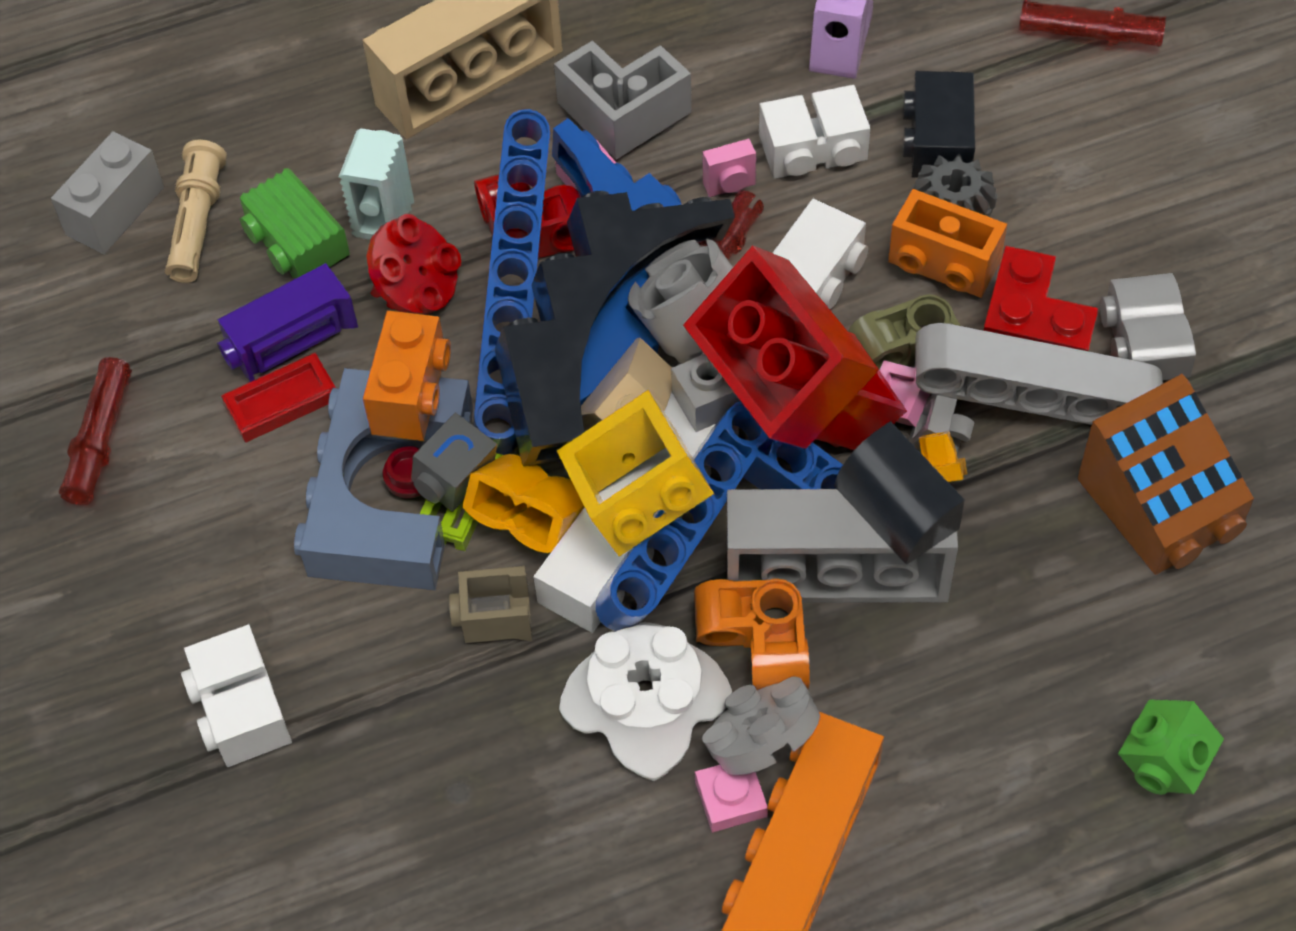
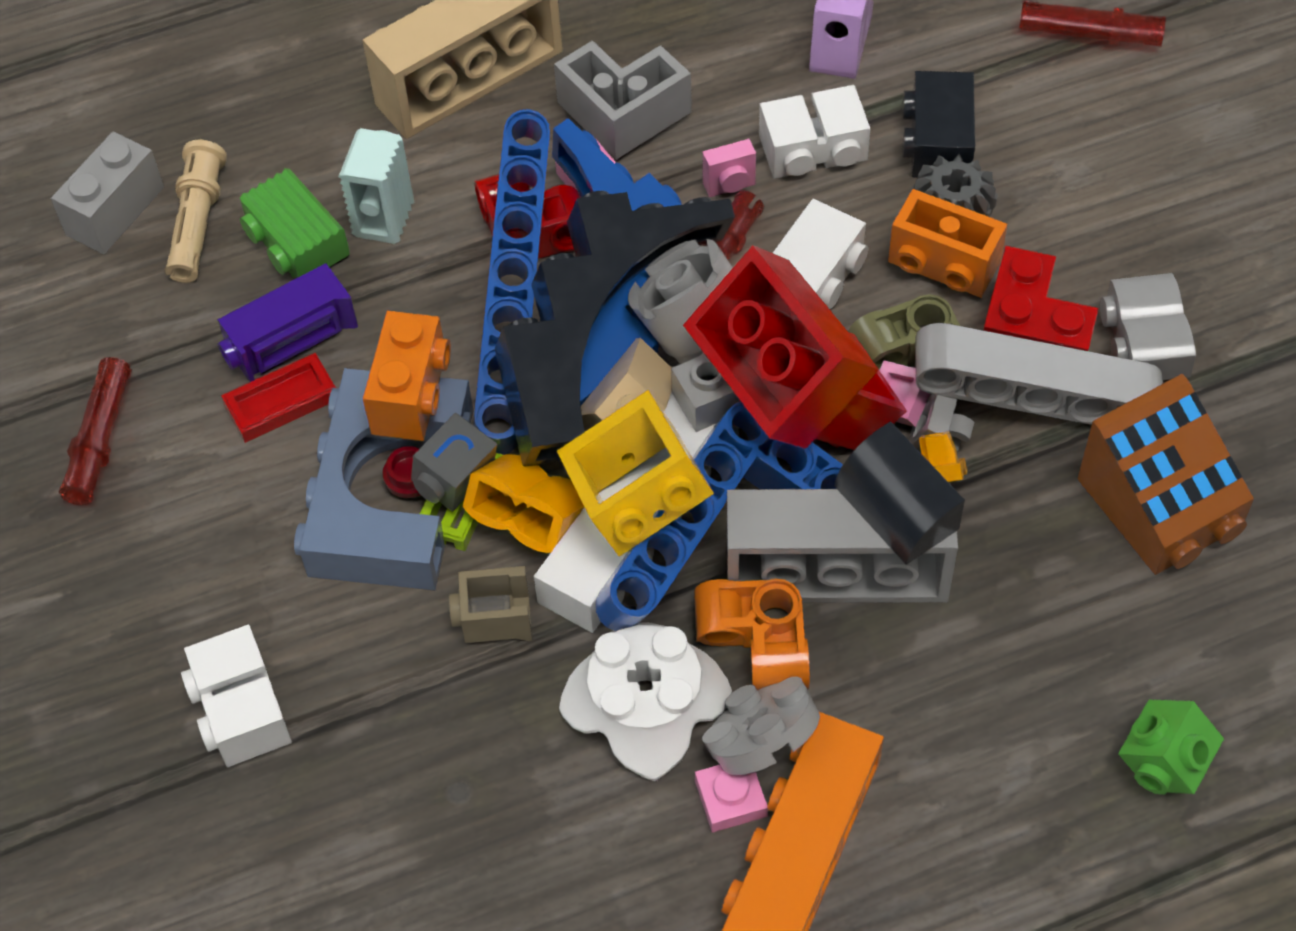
(401, 281): red plate -> none

